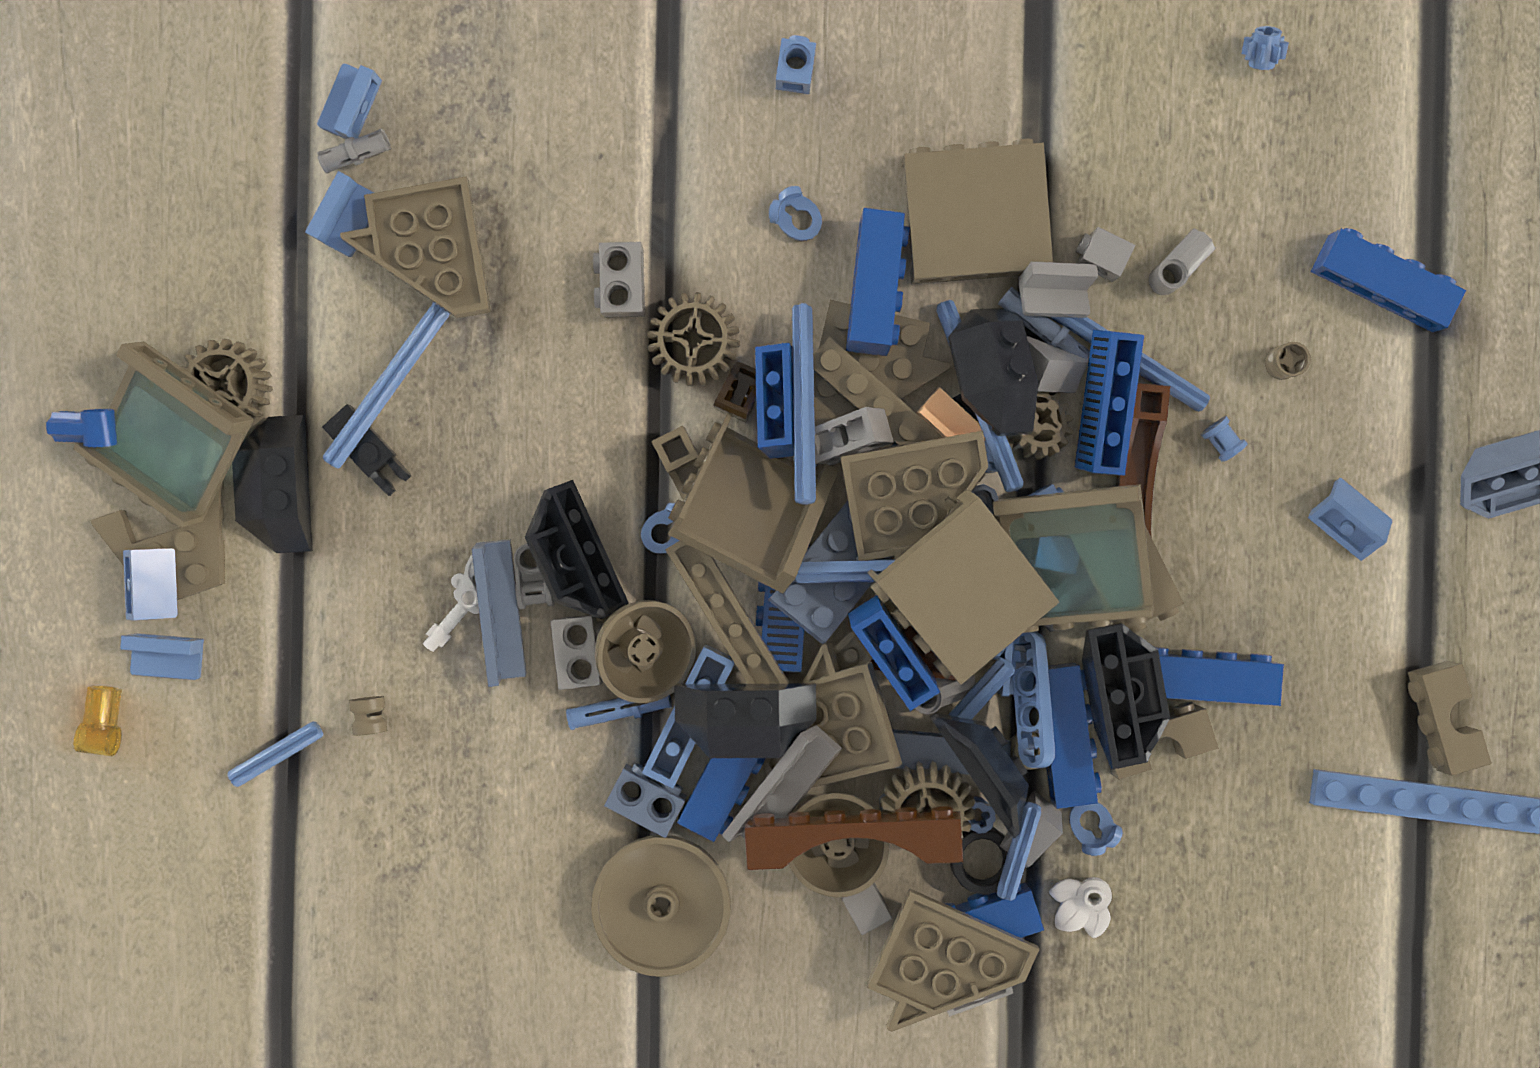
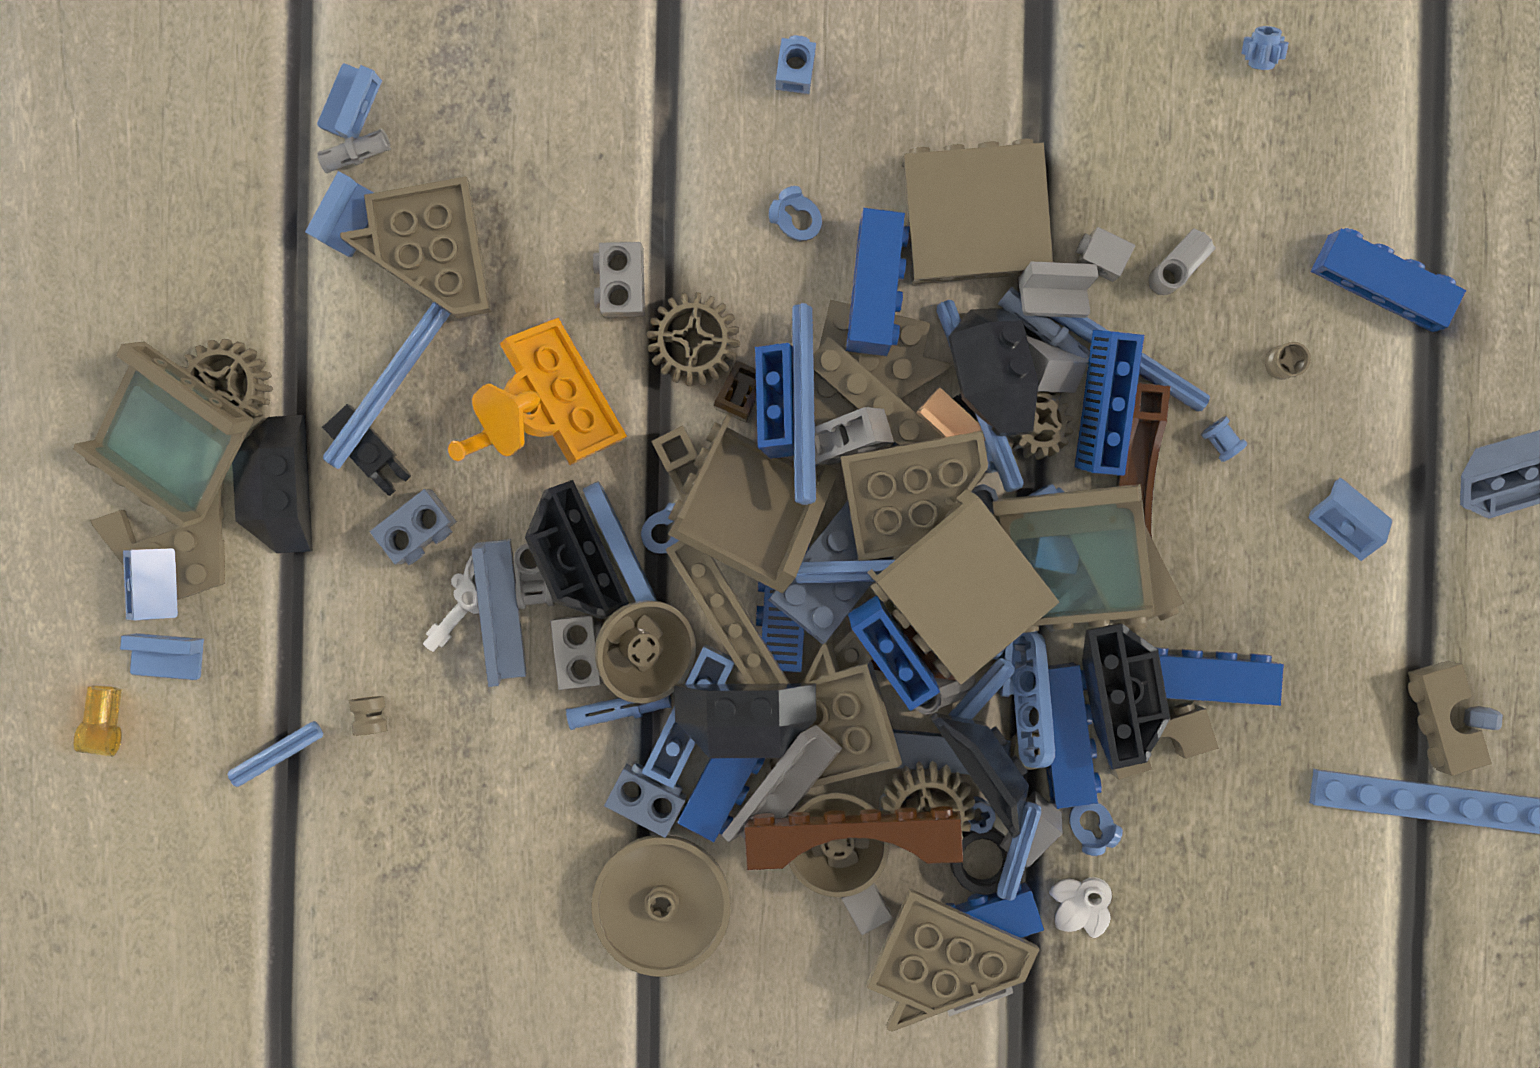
(88, 427): blue piece -> none
(410, 520): none -> sand blue brick
(555, 389): none -> light orange plate
(618, 542): none -> medium blue beam
(1483, 718): none -> sand blue tile

